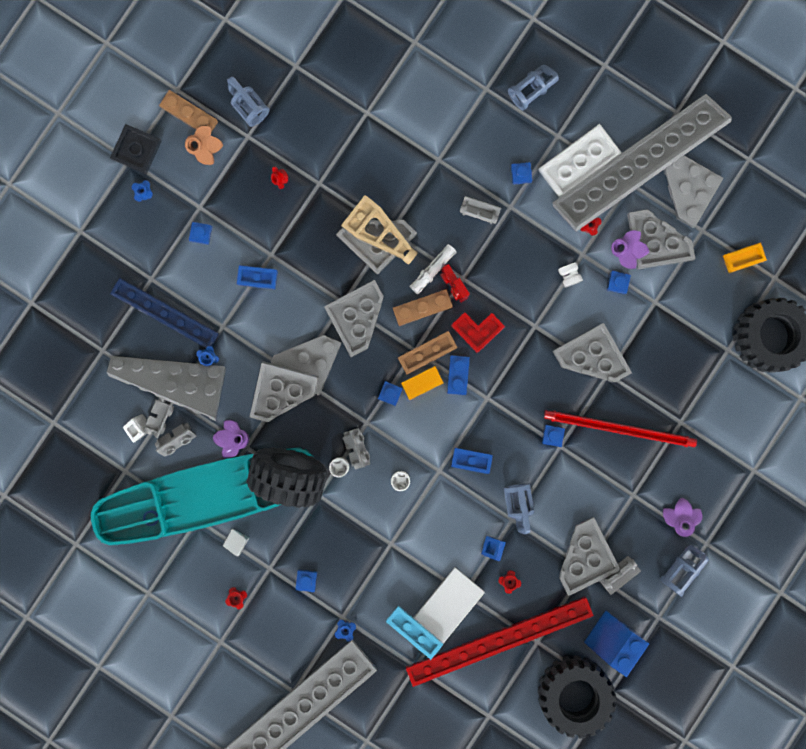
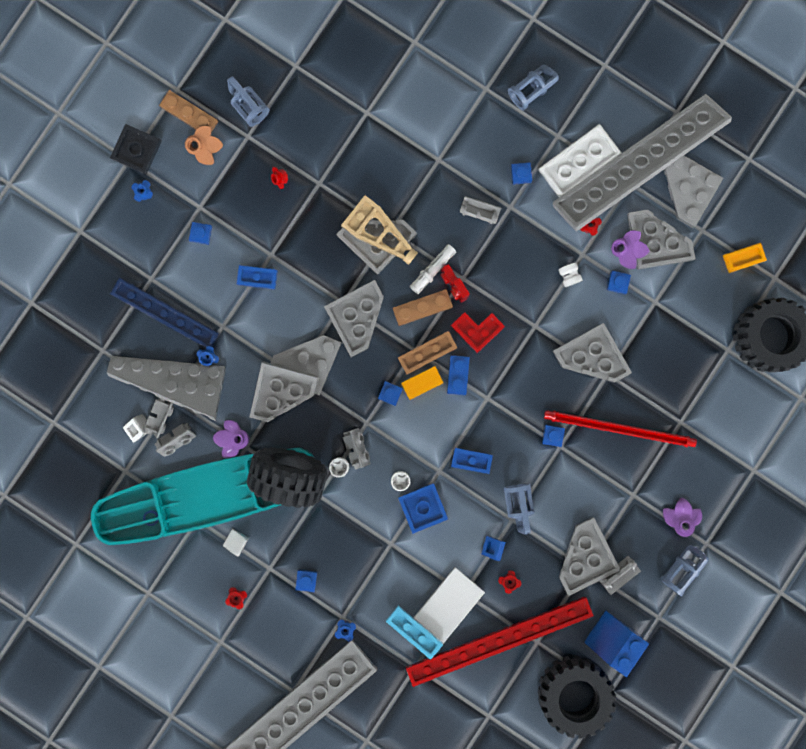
(423, 508): none -> blue plate

